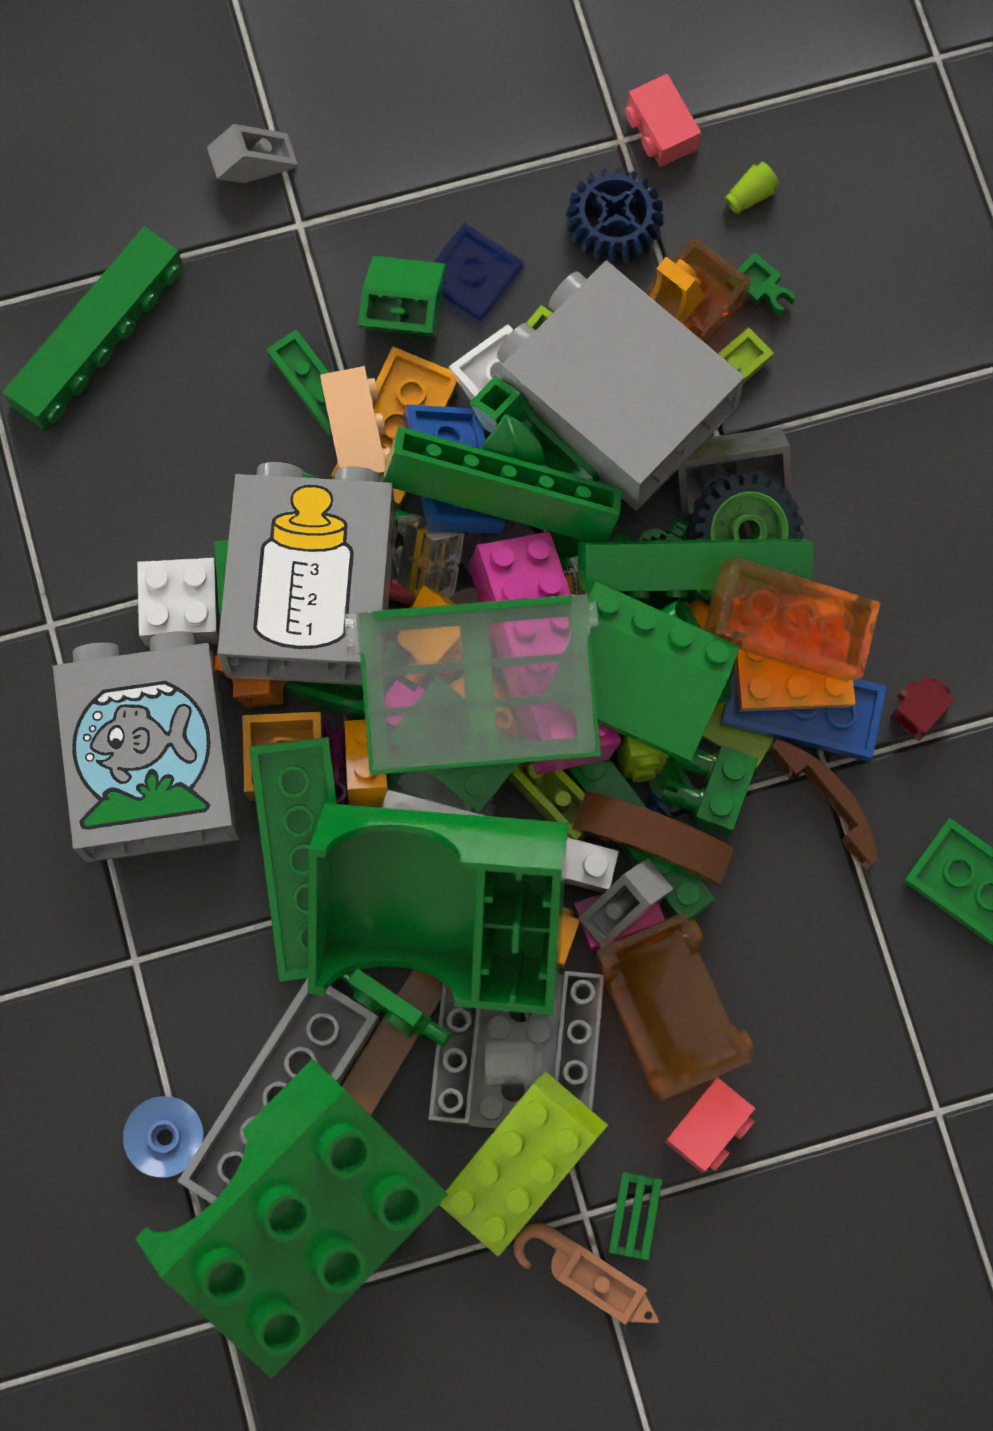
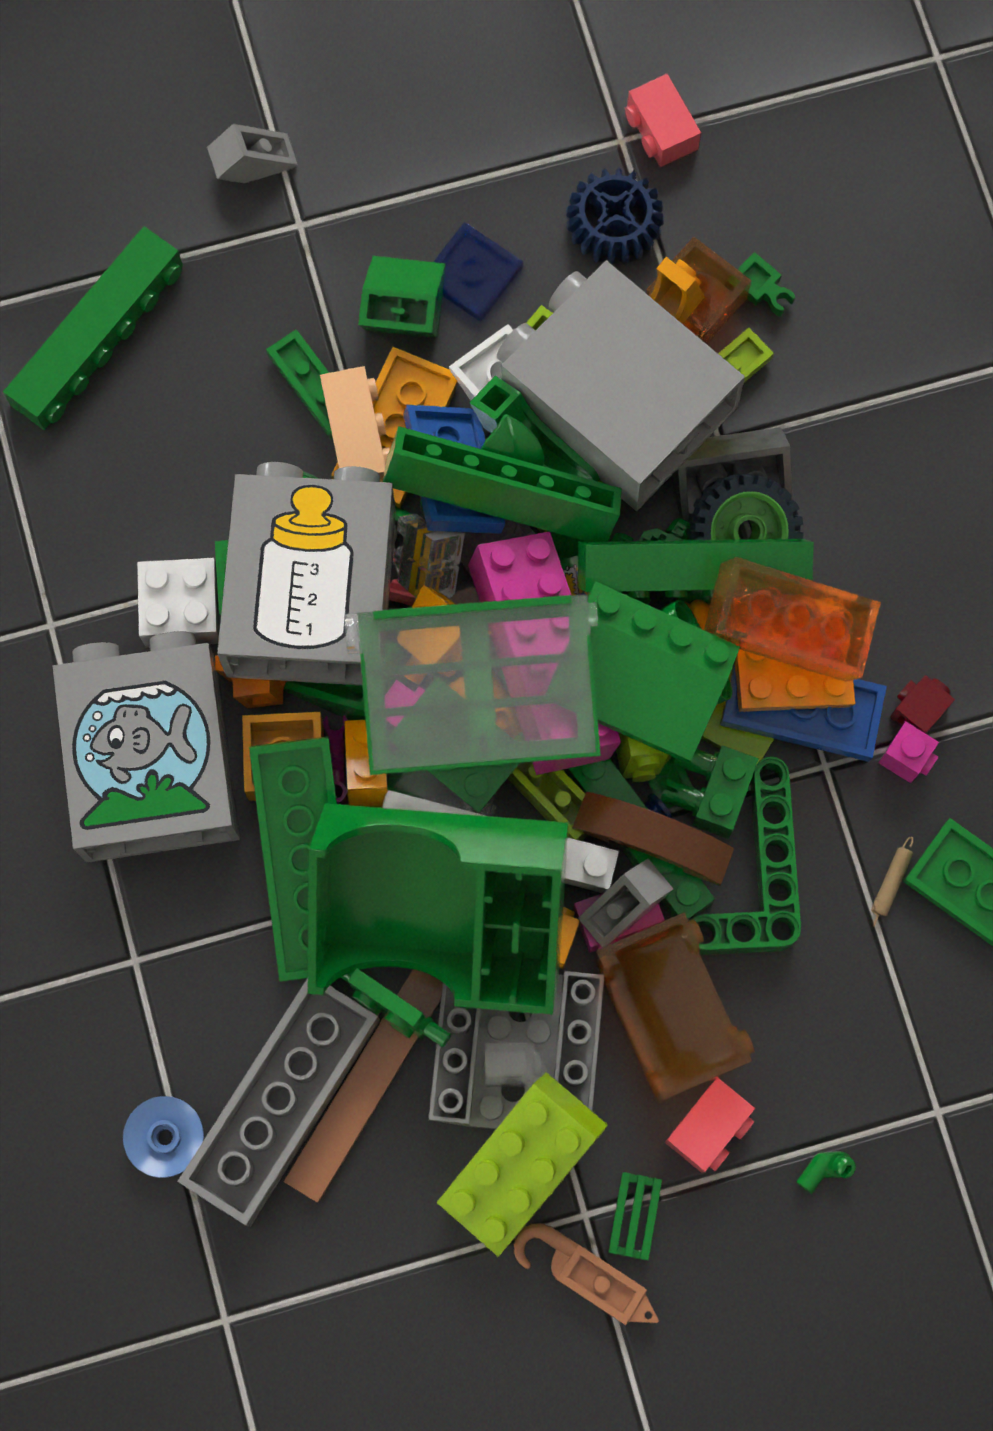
(298, 1223): green piece -> none
(752, 188): lime cone -> none
(768, 873): none -> green beam
(796, 761): reddish brown slope -> none
(826, 1165): none -> green arm
(892, 881): none -> tan piece
(910, 753): none -> dark pink brick

